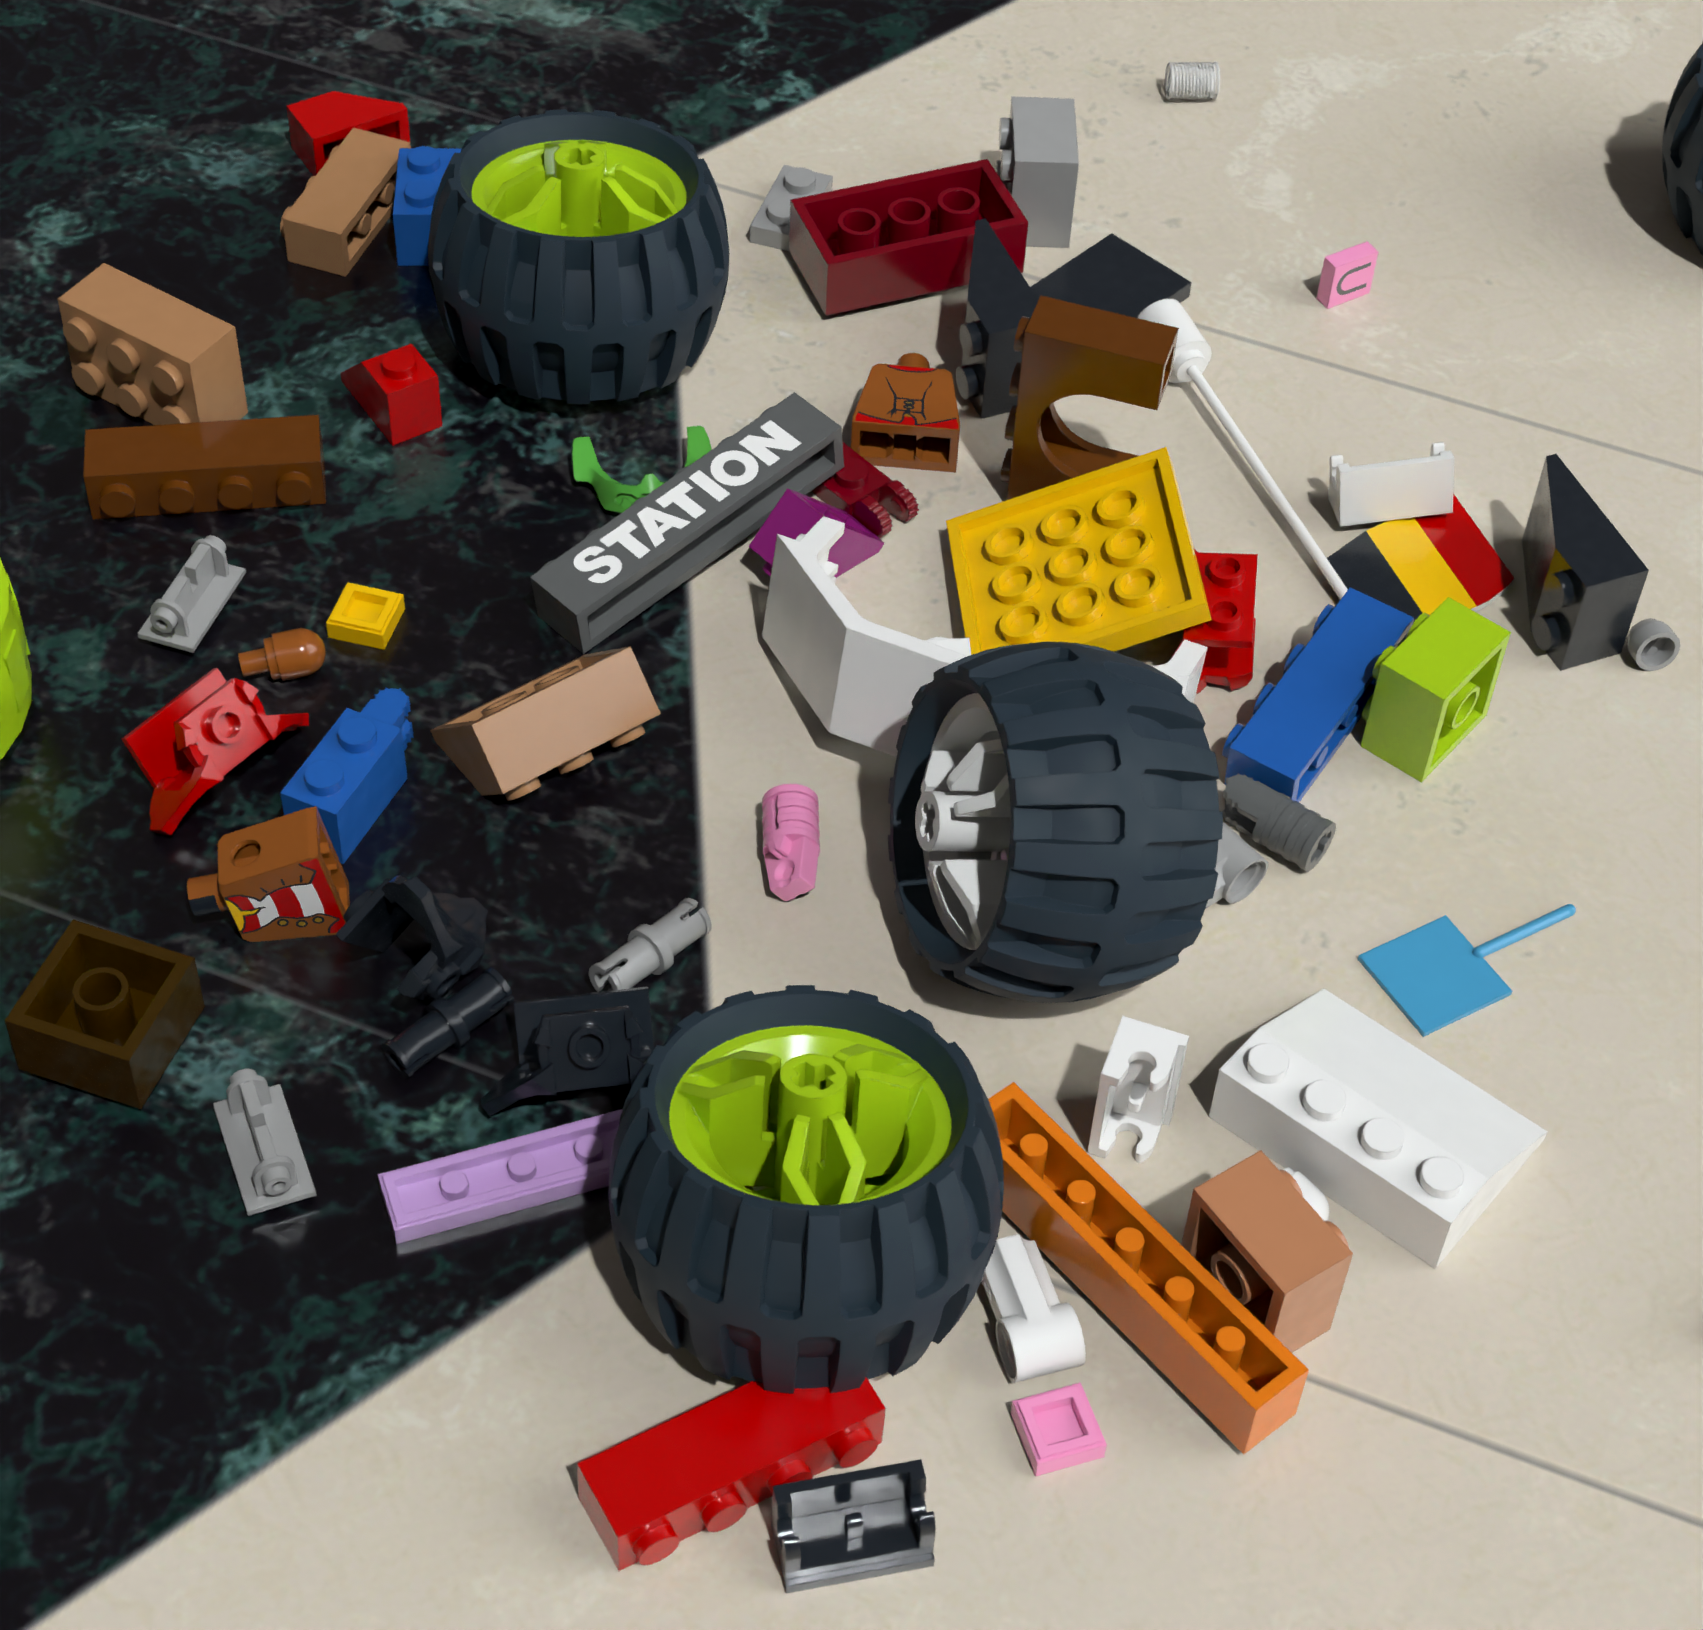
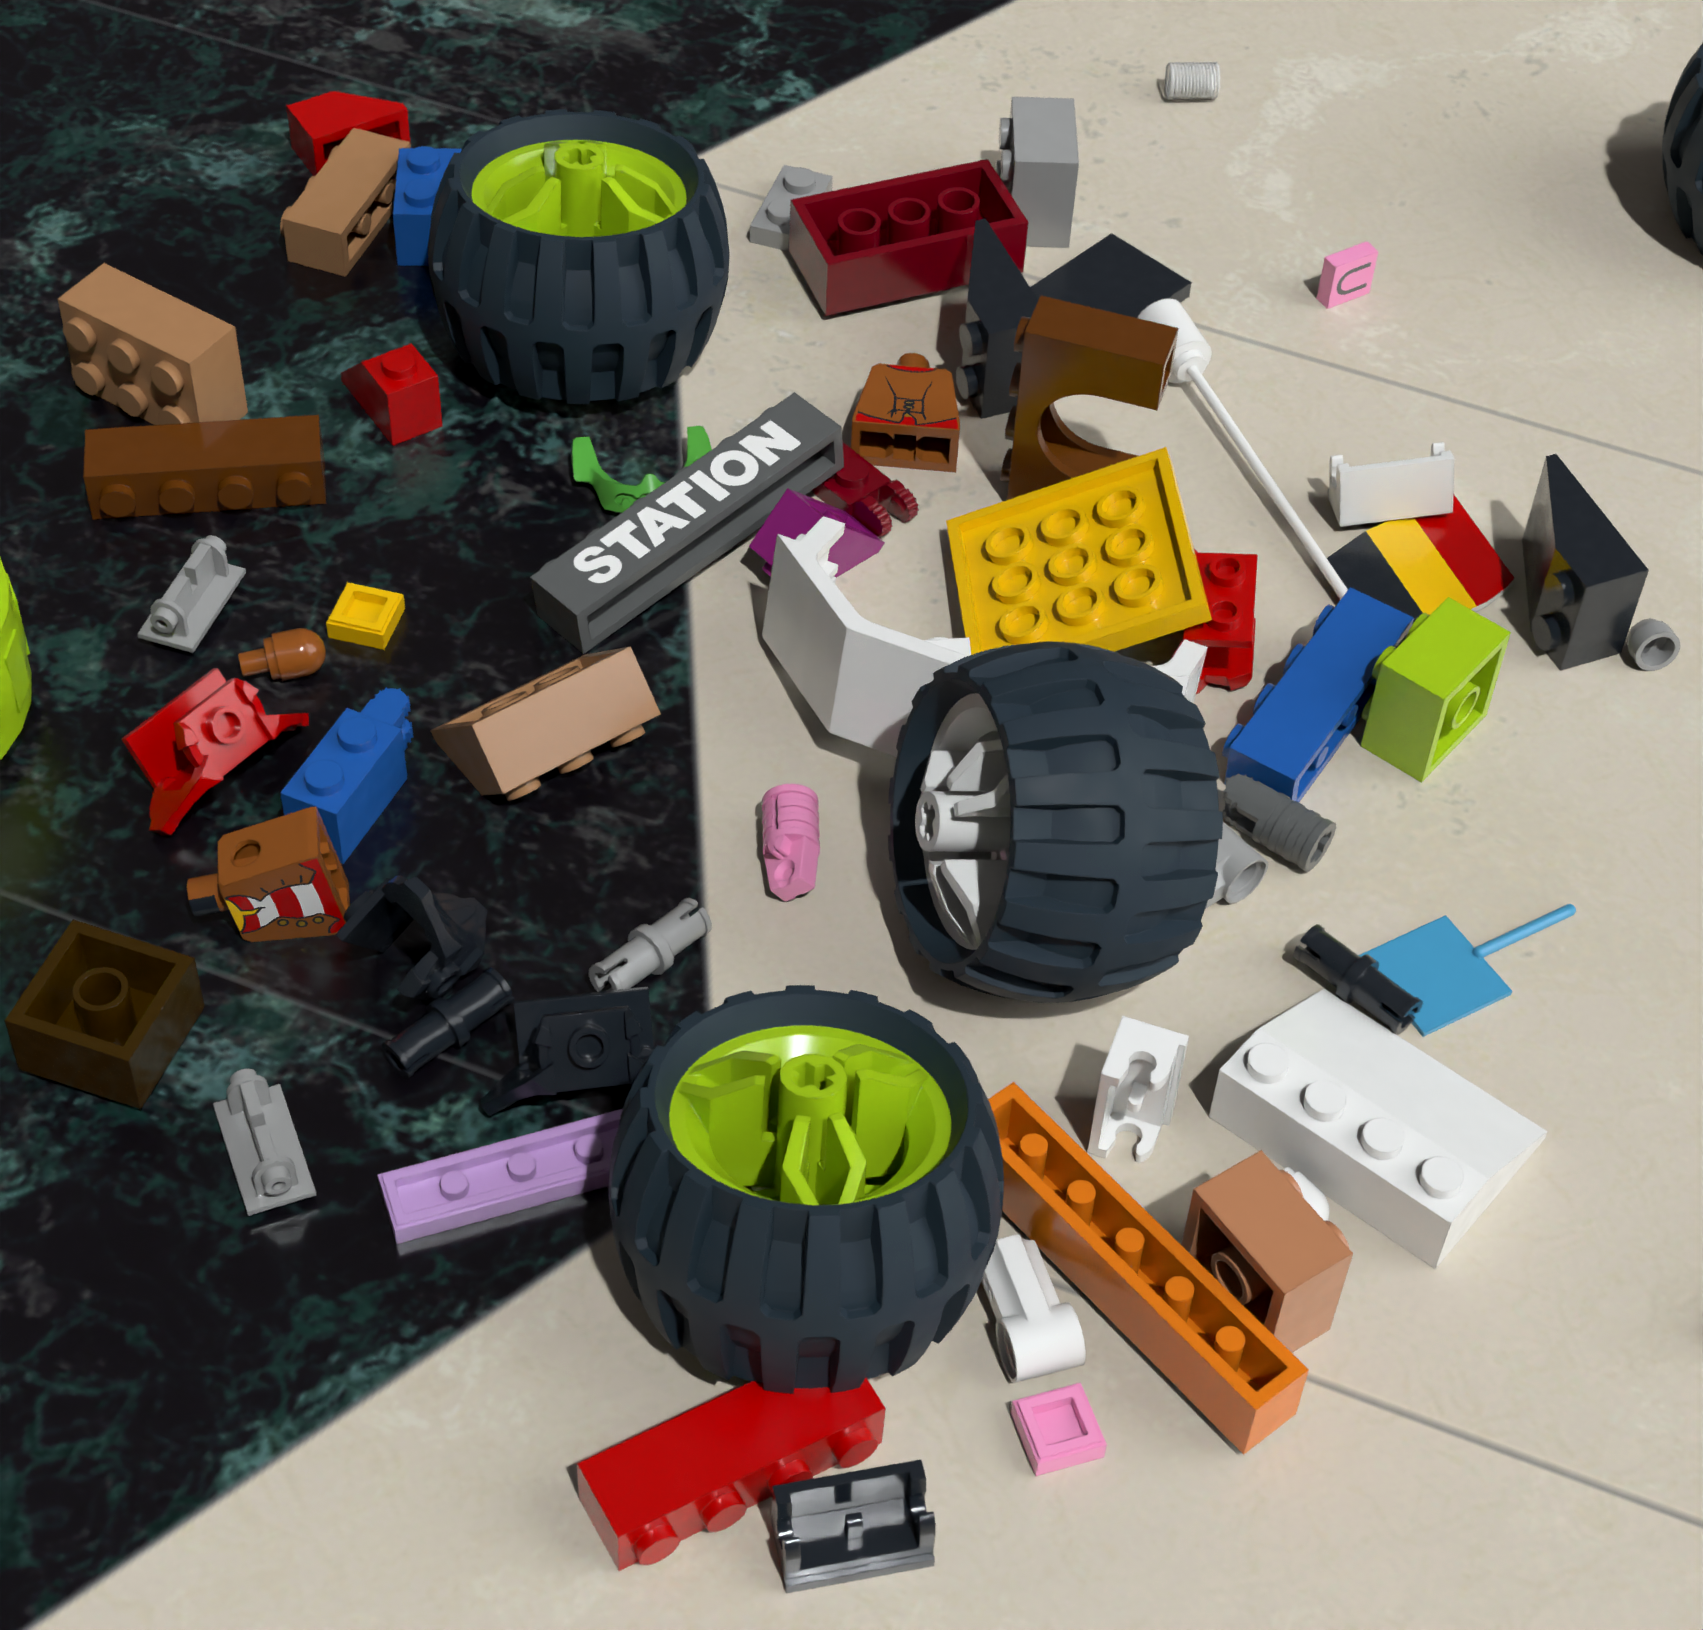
(1357, 979): none -> black pin

